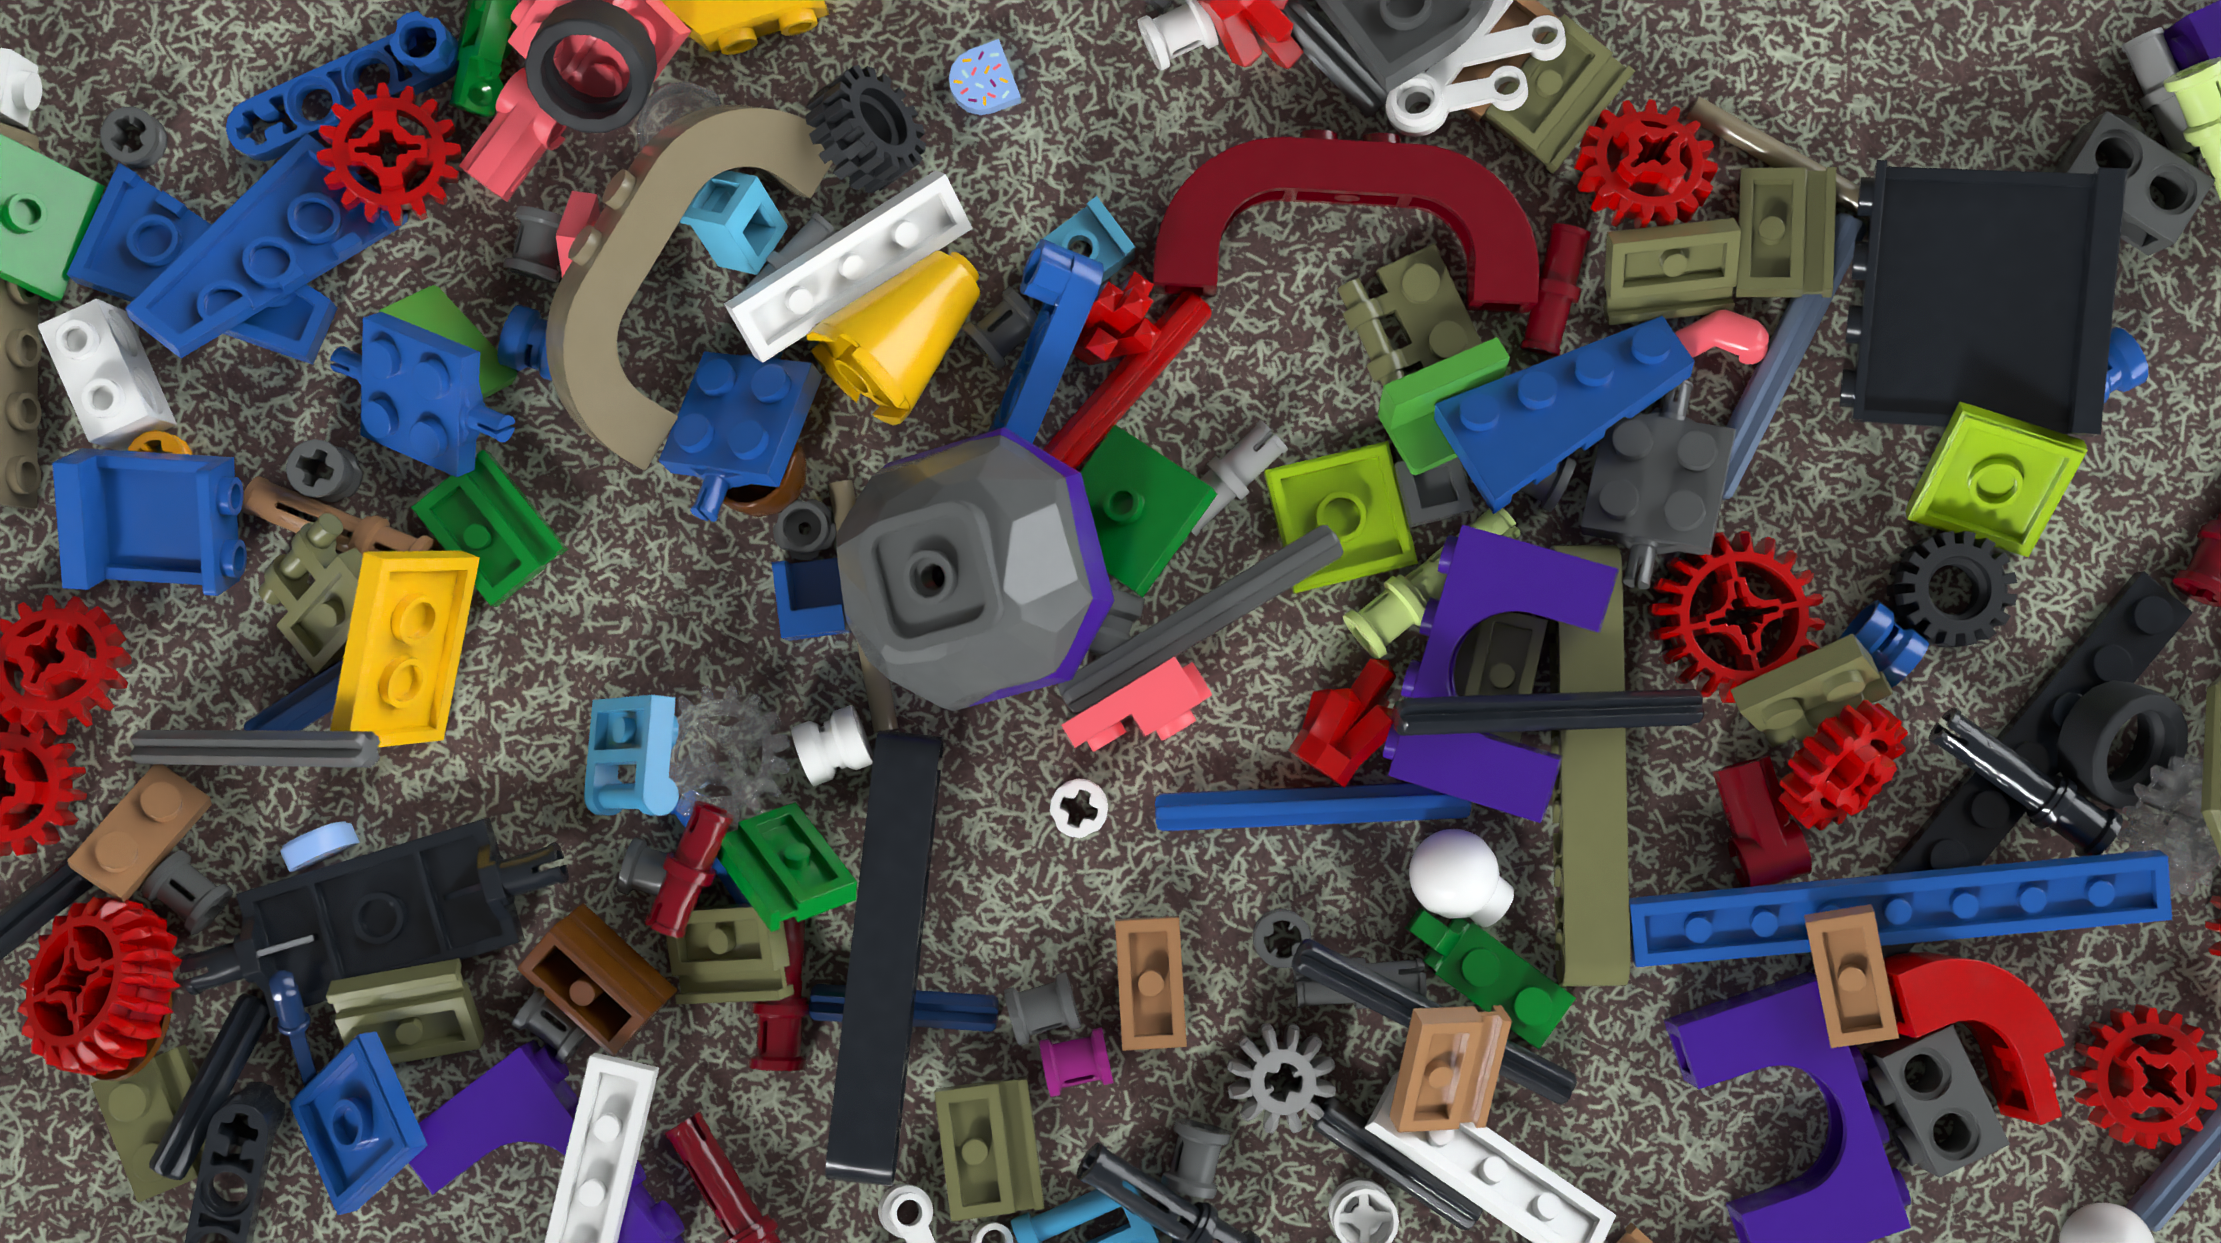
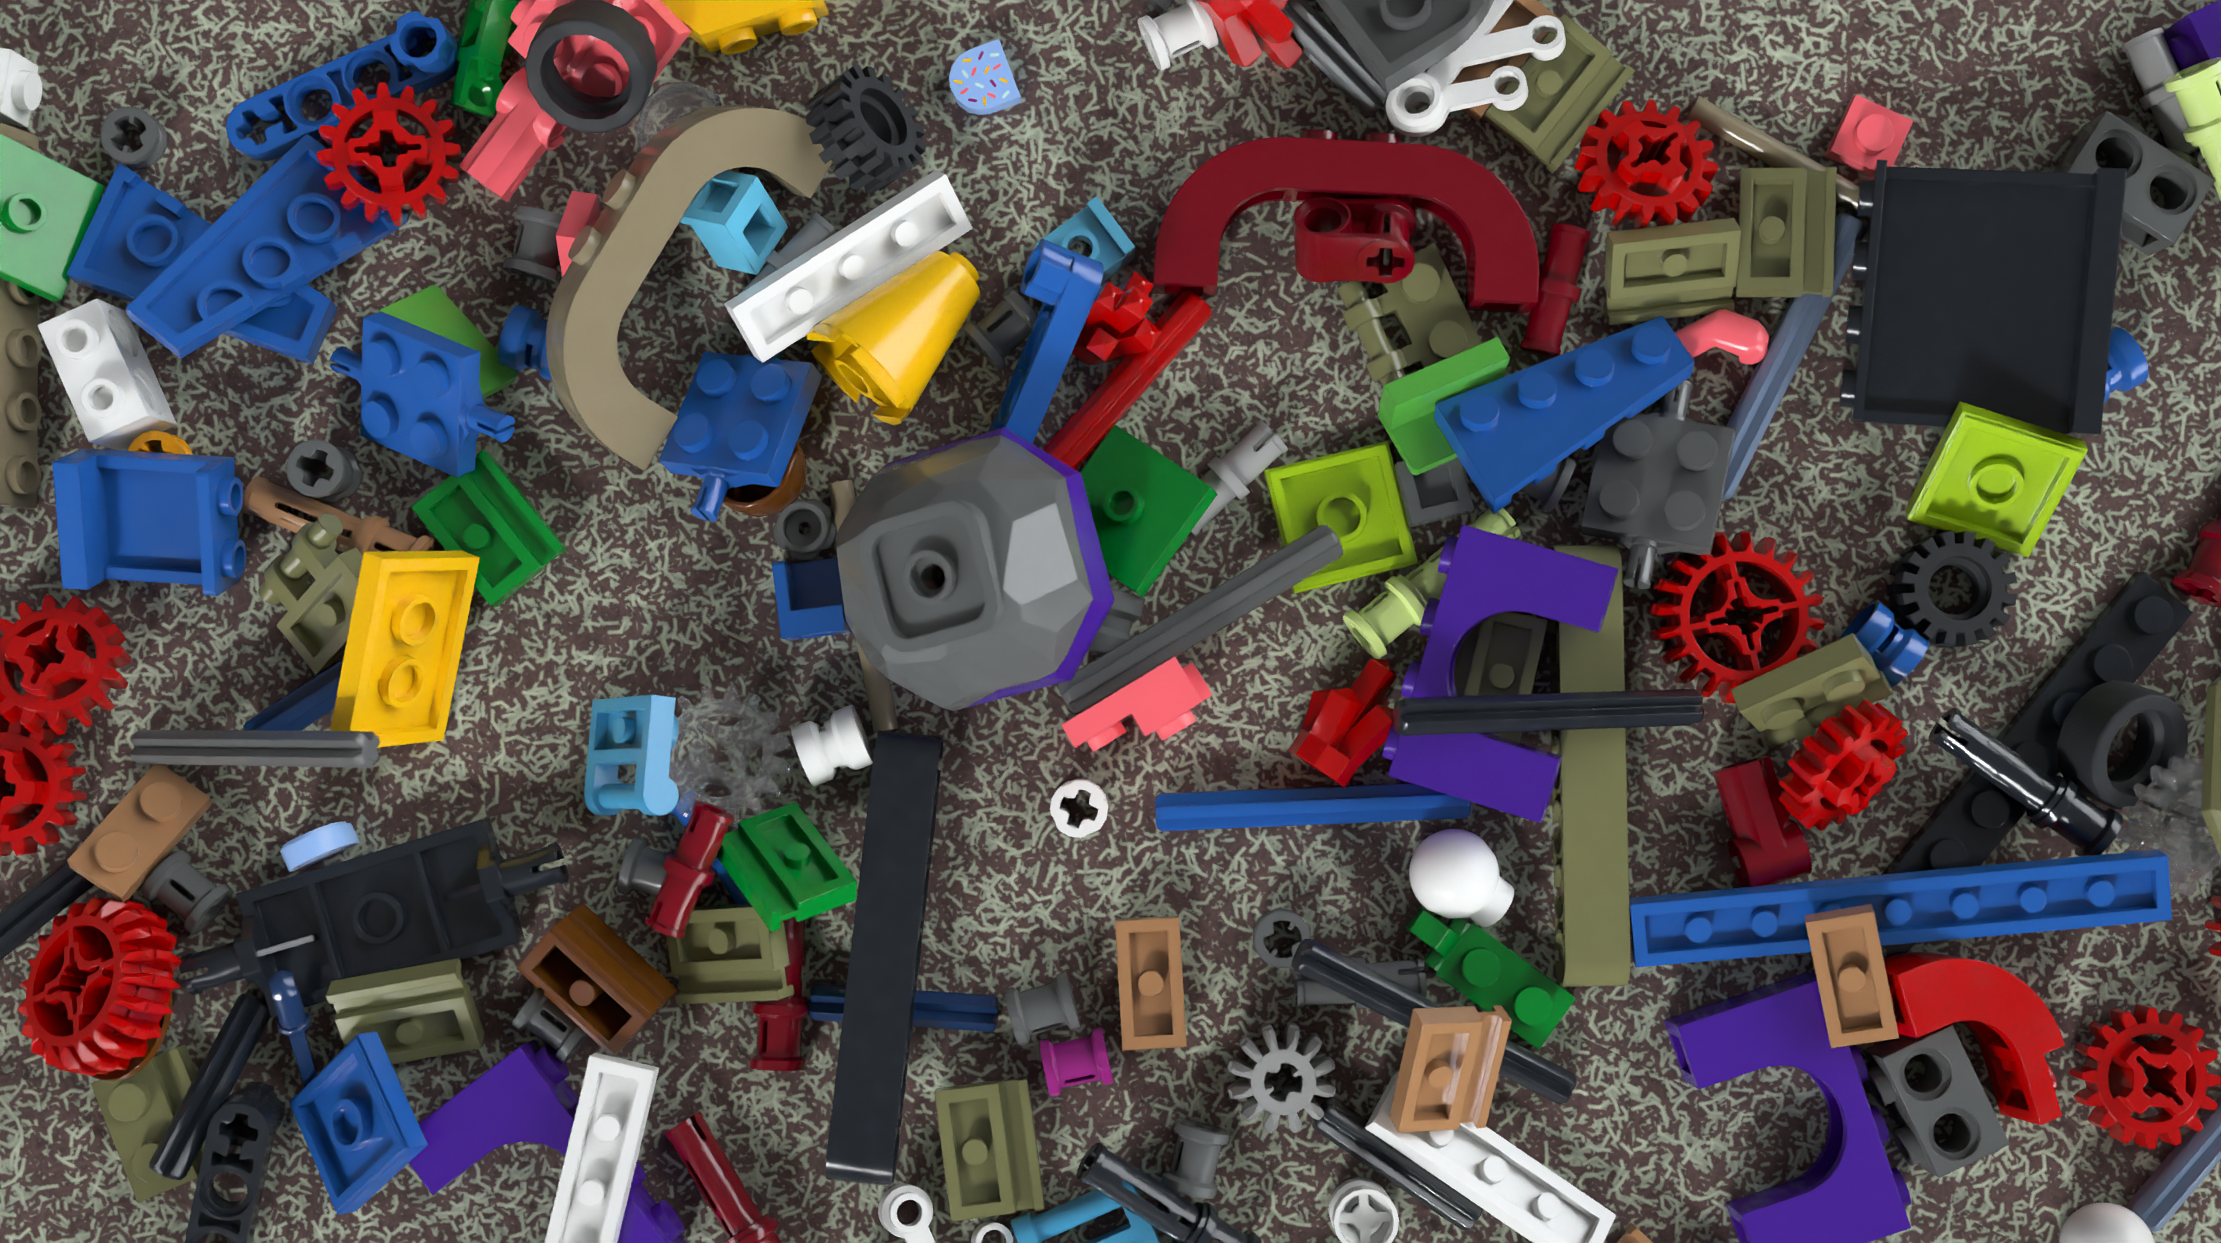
(1347, 239): none -> dark red piece
(1867, 135): none -> coral plate

